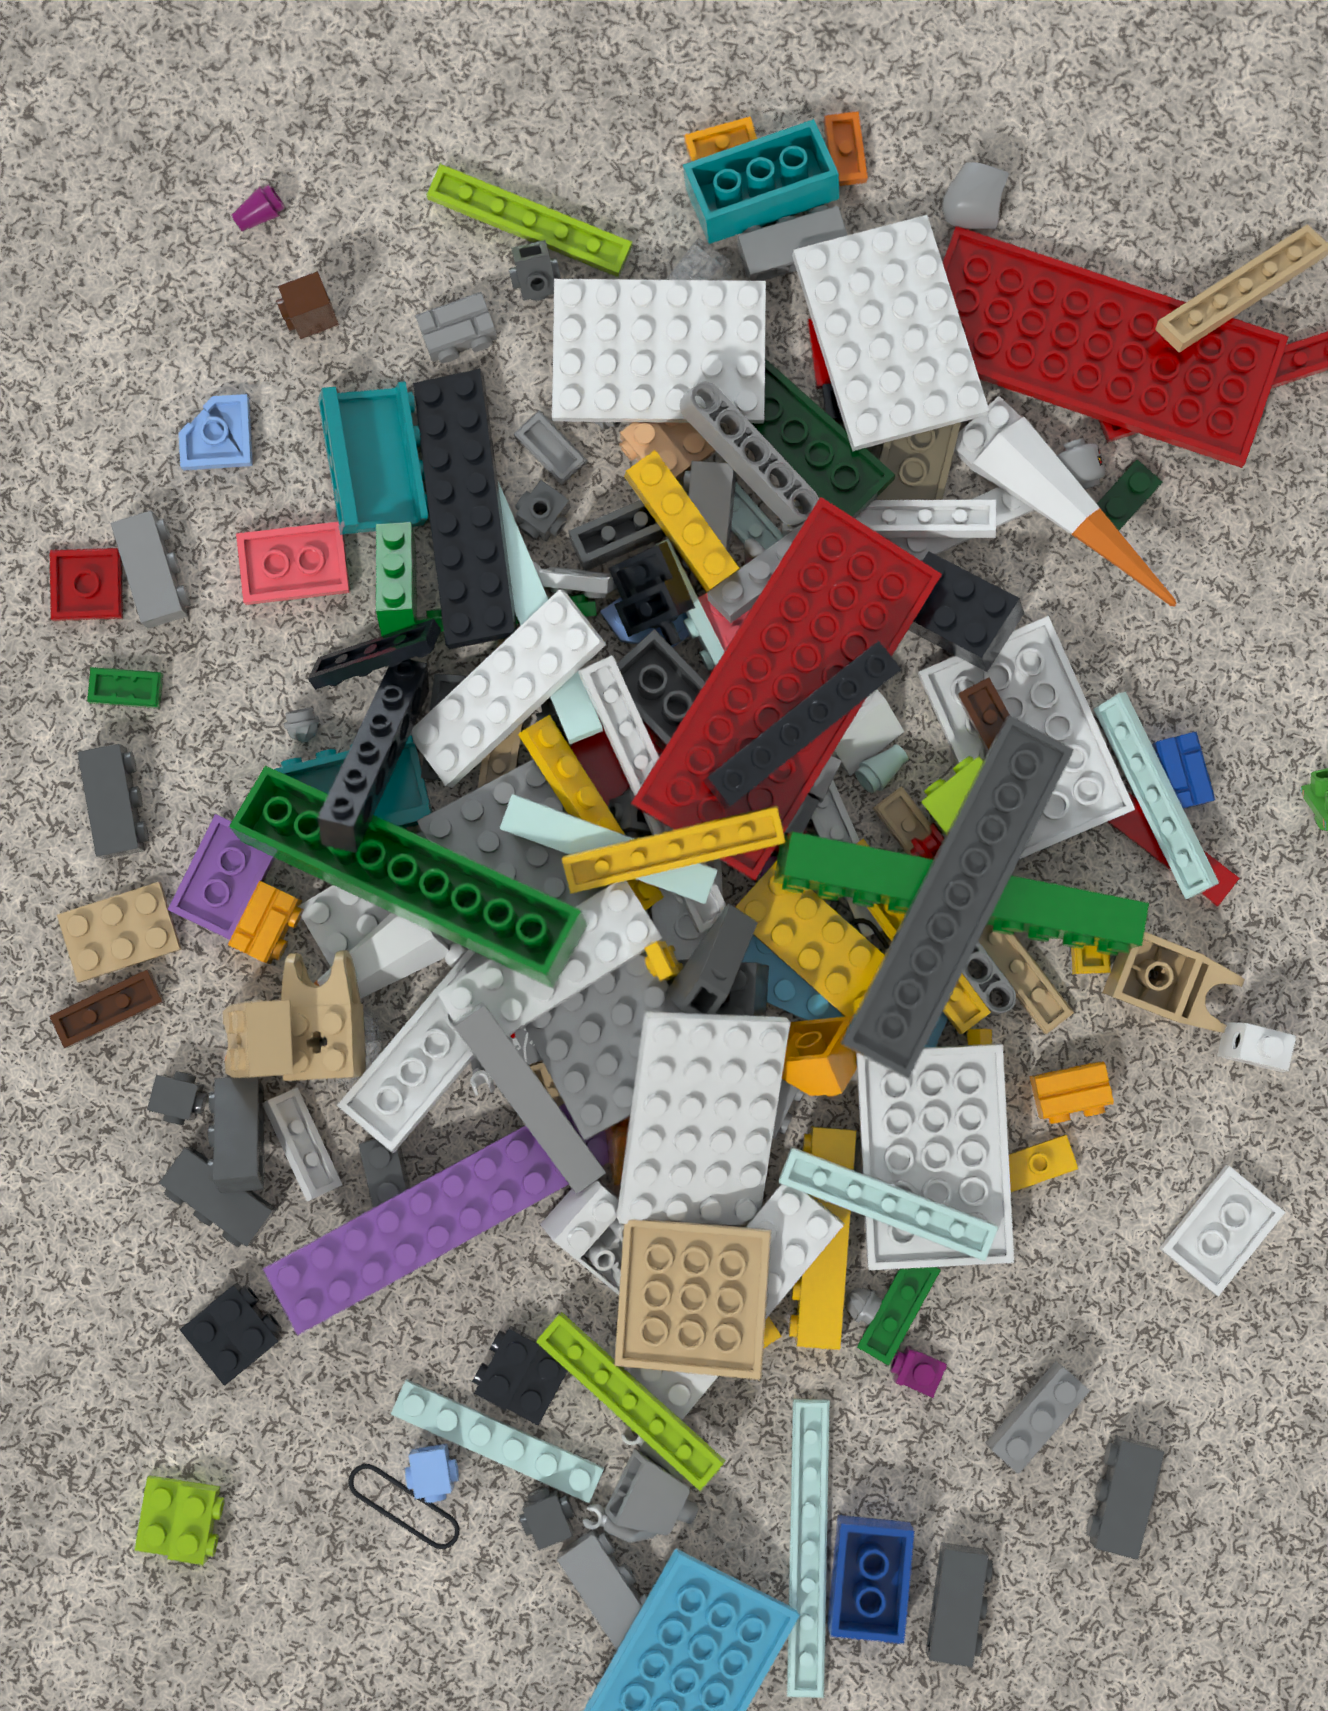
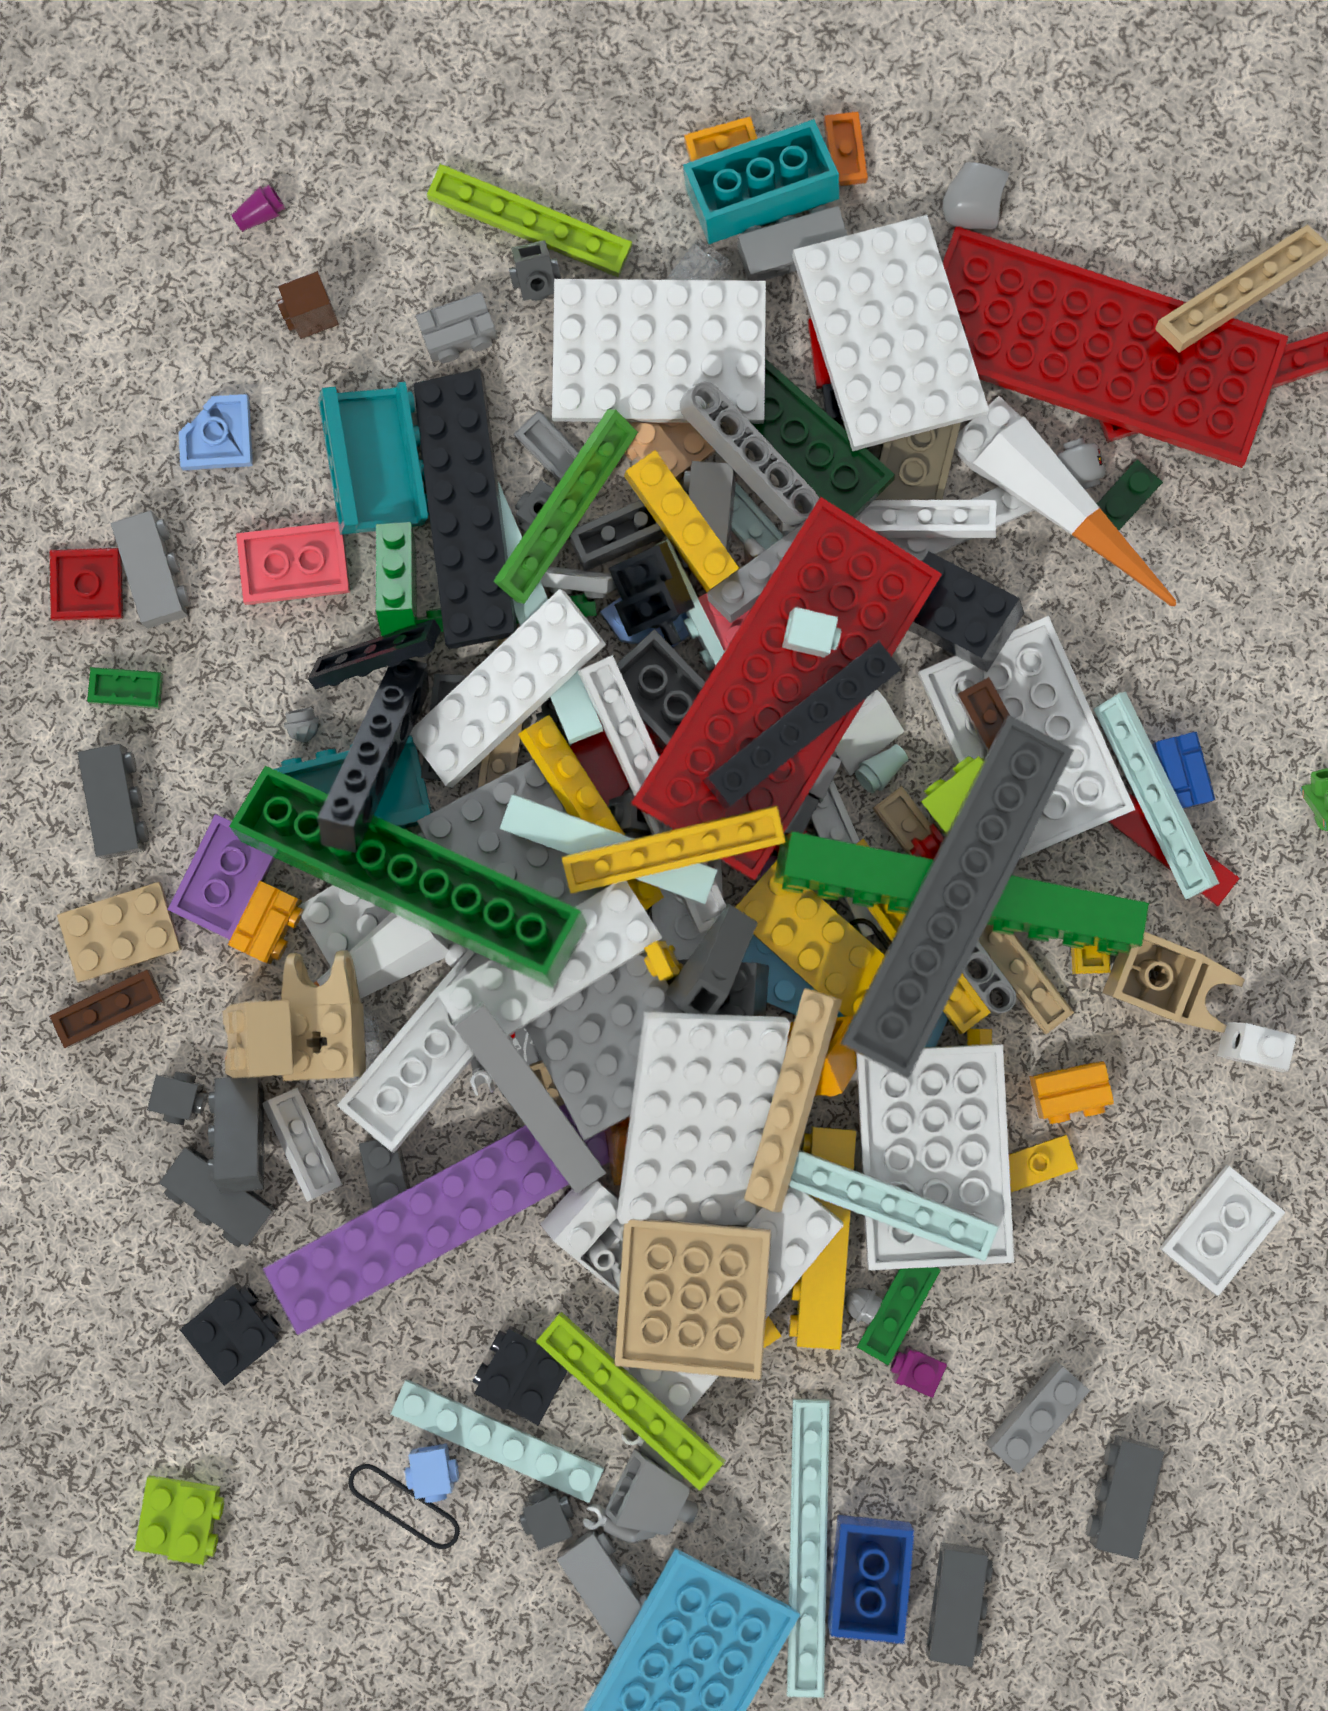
(565, 506): none -> bright green plate
(792, 1100): none -> tan plate
(811, 632): none -> light aqua brick

